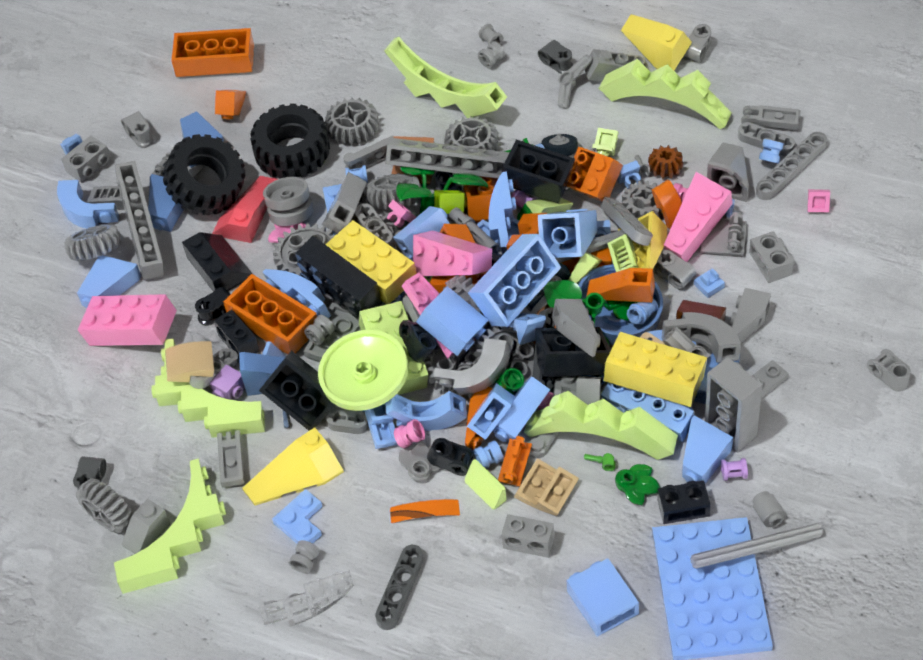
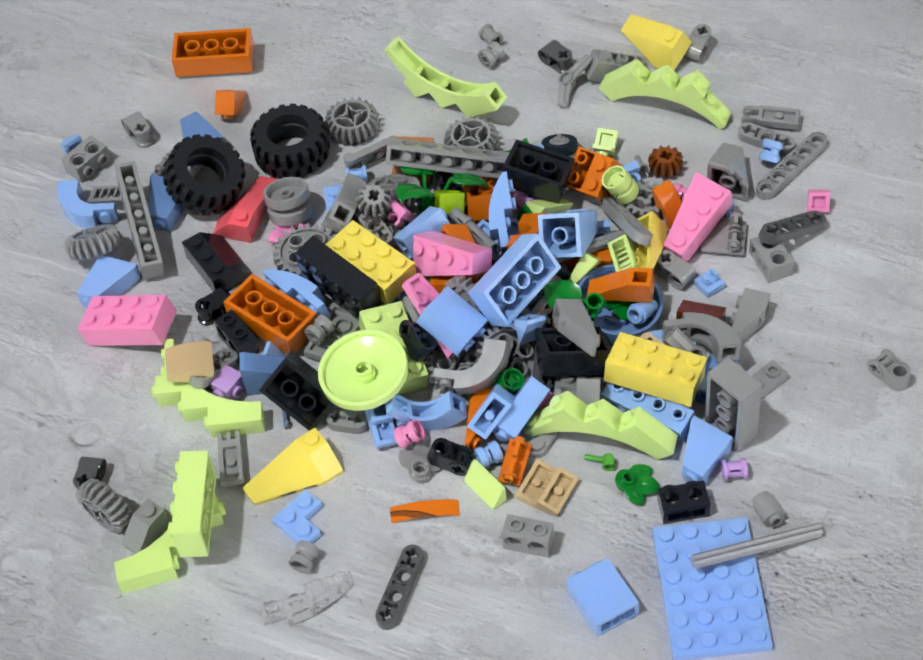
(192, 504): none -> yellowish green brick
(370, 206): none -> light grey gear
(620, 184): none -> yellowish green wheel
(790, 223): none -> dark grey beam

